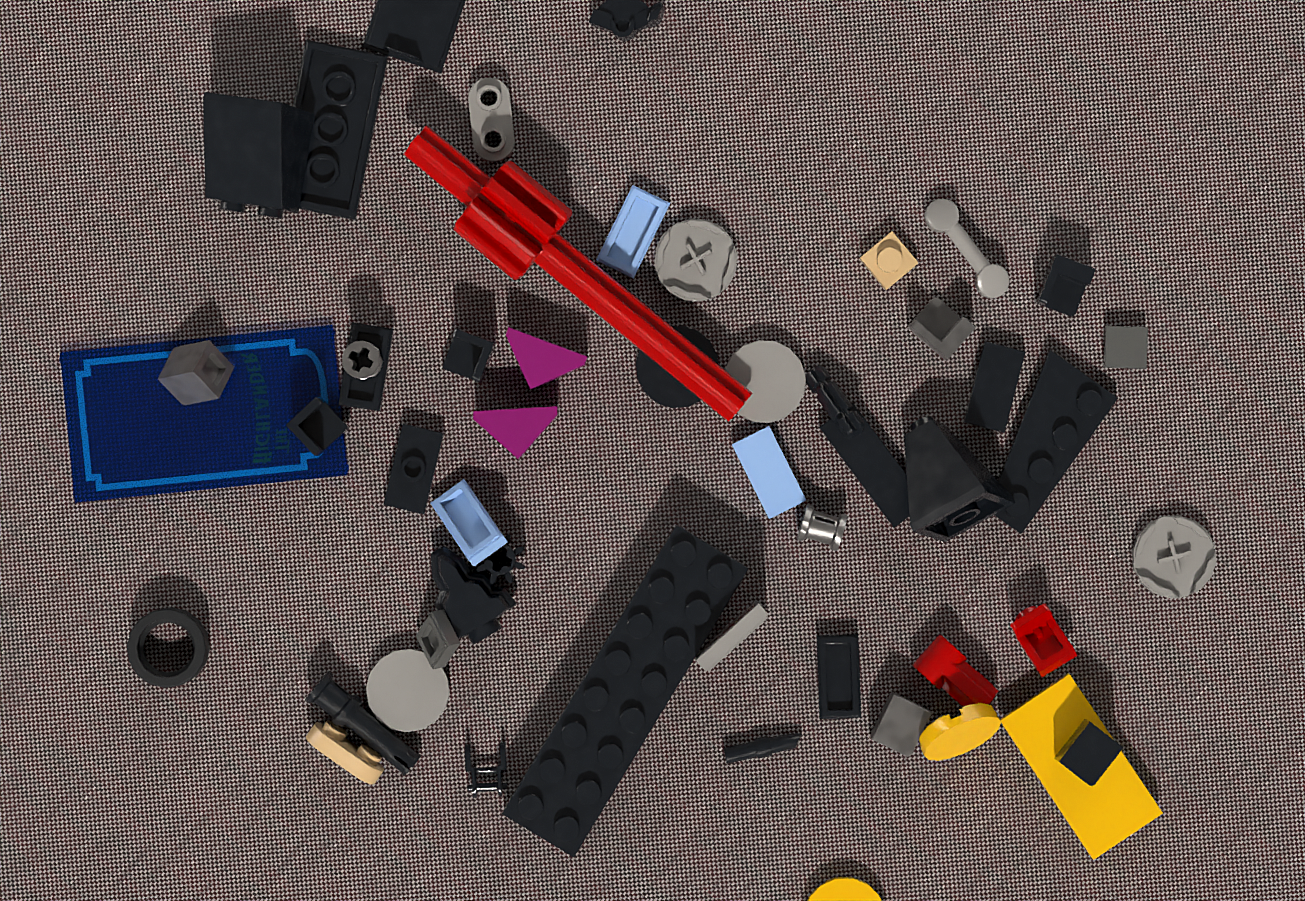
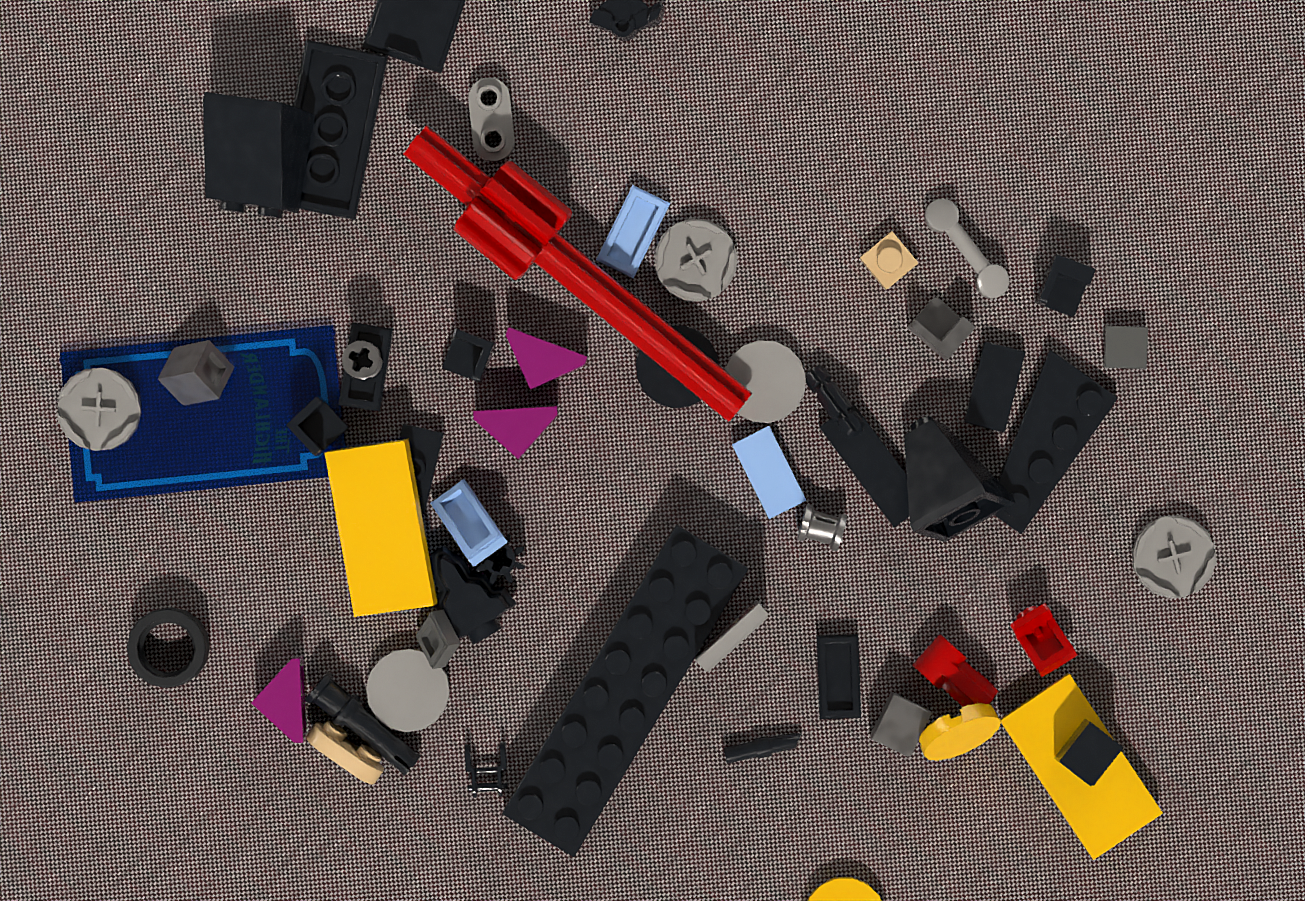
(99, 409): none -> light grey tile
(285, 701): none -> magenta slope
(381, 527): none -> yellow tile

